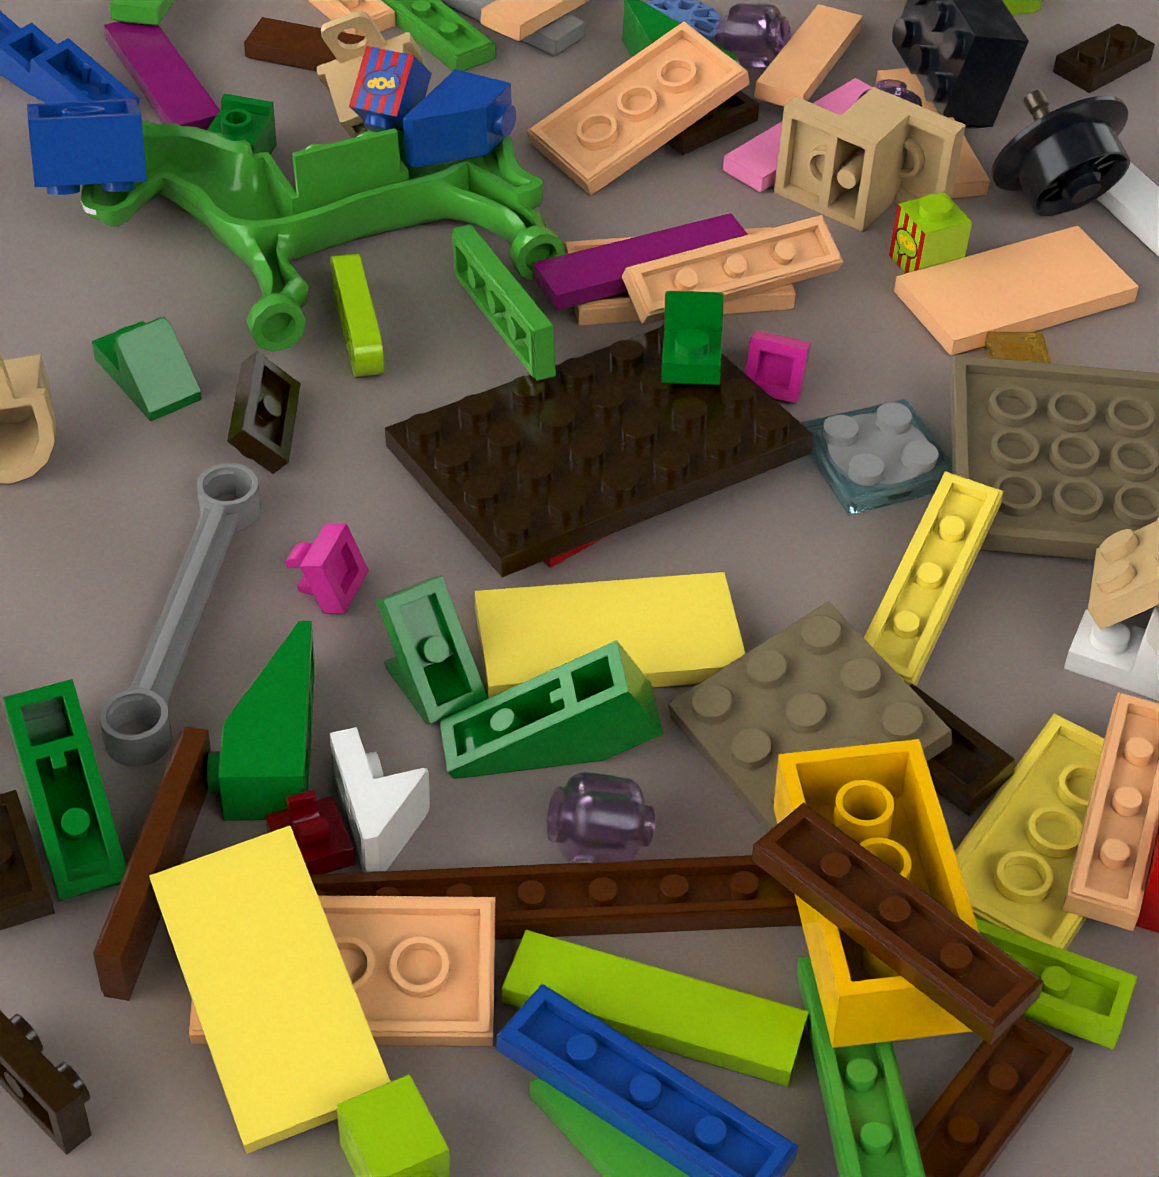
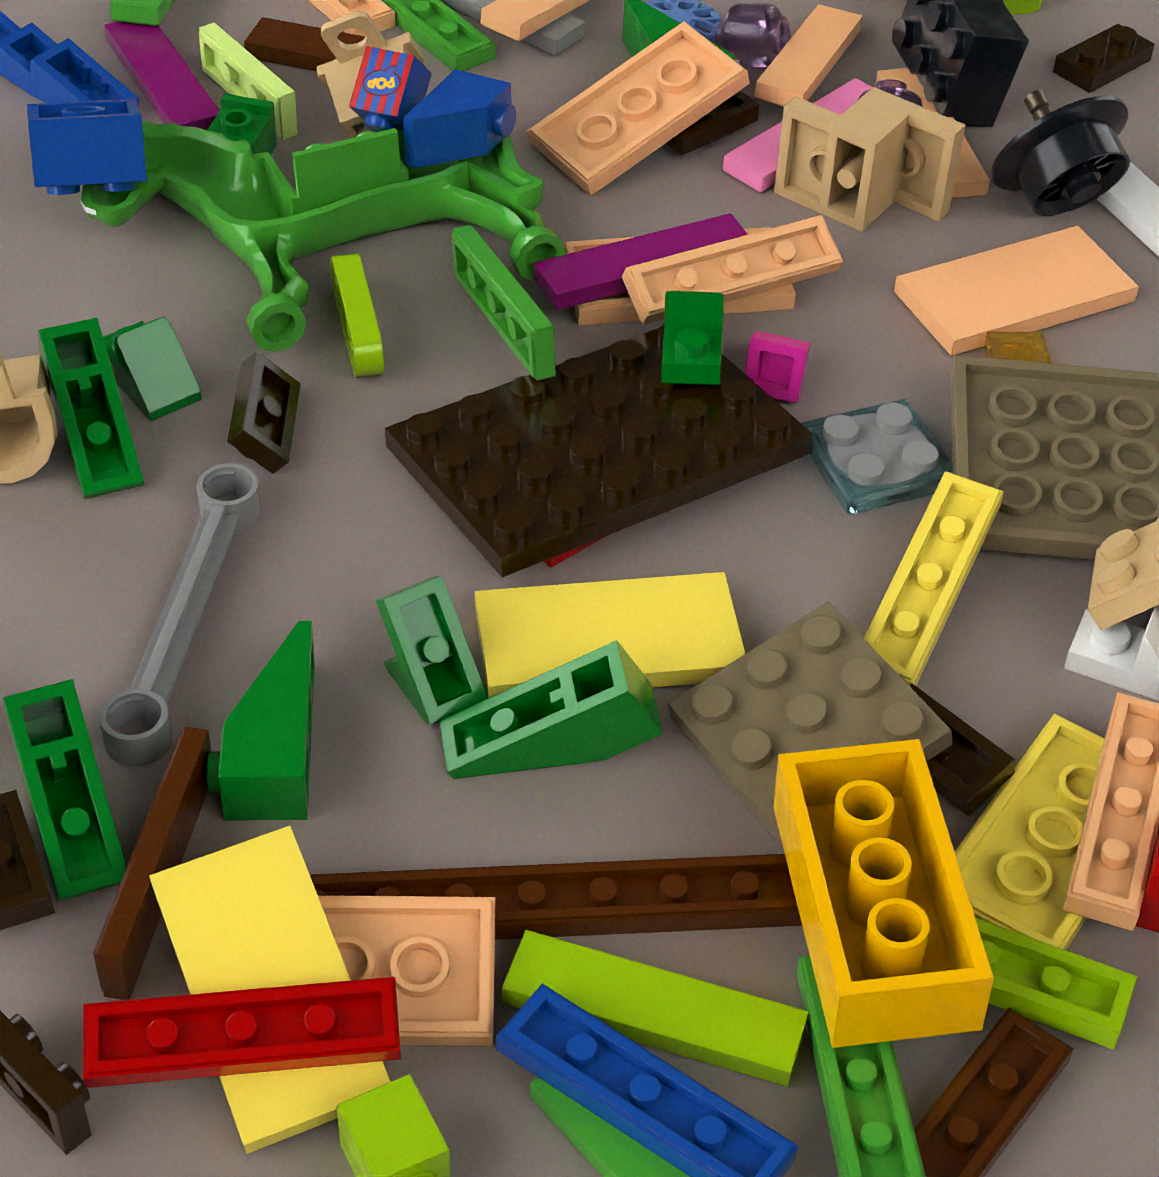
(89, 408): none -> green slope
(240, 1032): none -> red tile
(246, 76): none -> yellowish green tile
(317, 832): dark red tile -> none
(330, 567): dark pink tile -> none
(377, 807): white slope -> none
(599, 819): clear purple head -> none
(898, 923): reddish brown tile -> none
(929, 232): lime brick -> none

